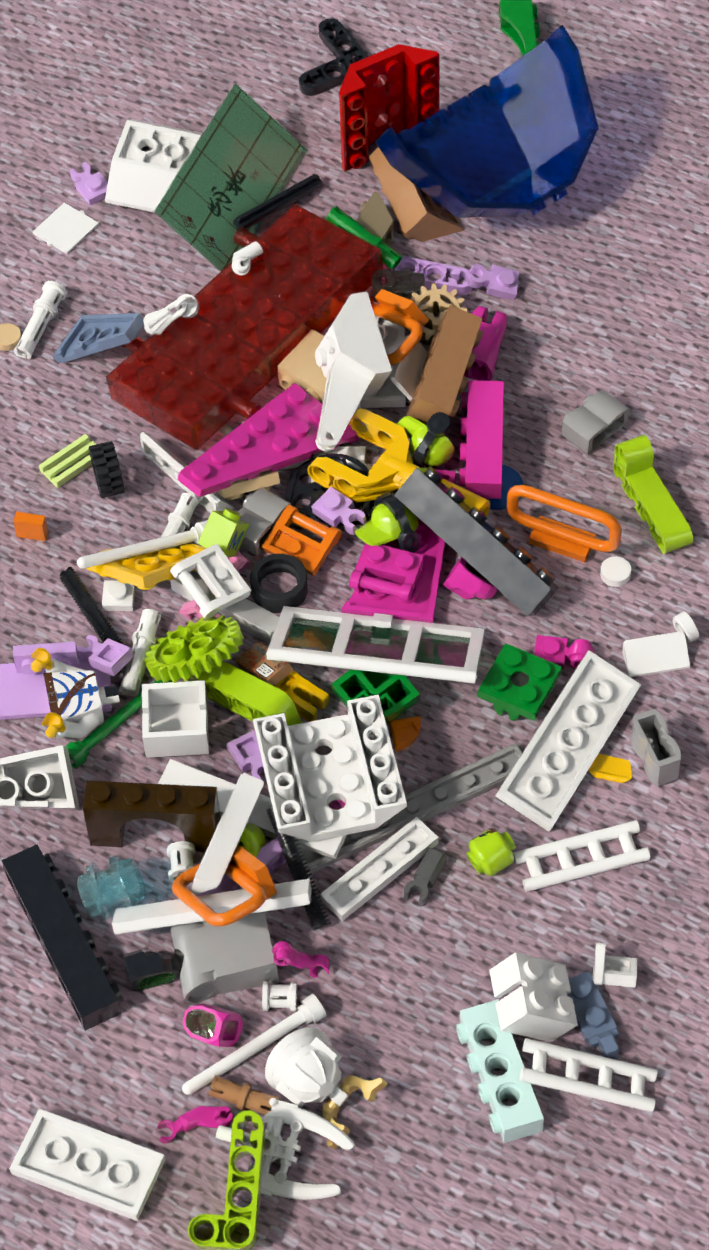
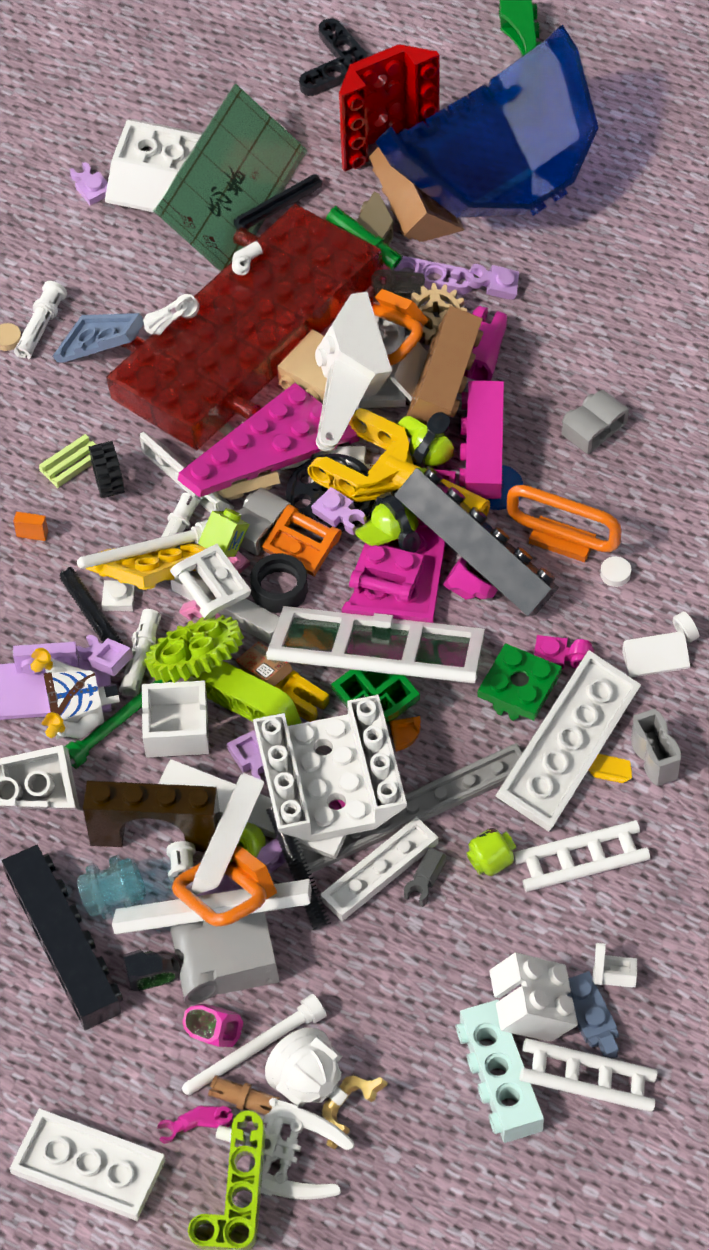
(65, 228): white piece -> none
(279, 996): white bush -> none
(286, 955): dark pink arm -> none
(654, 504): lime beam -> none

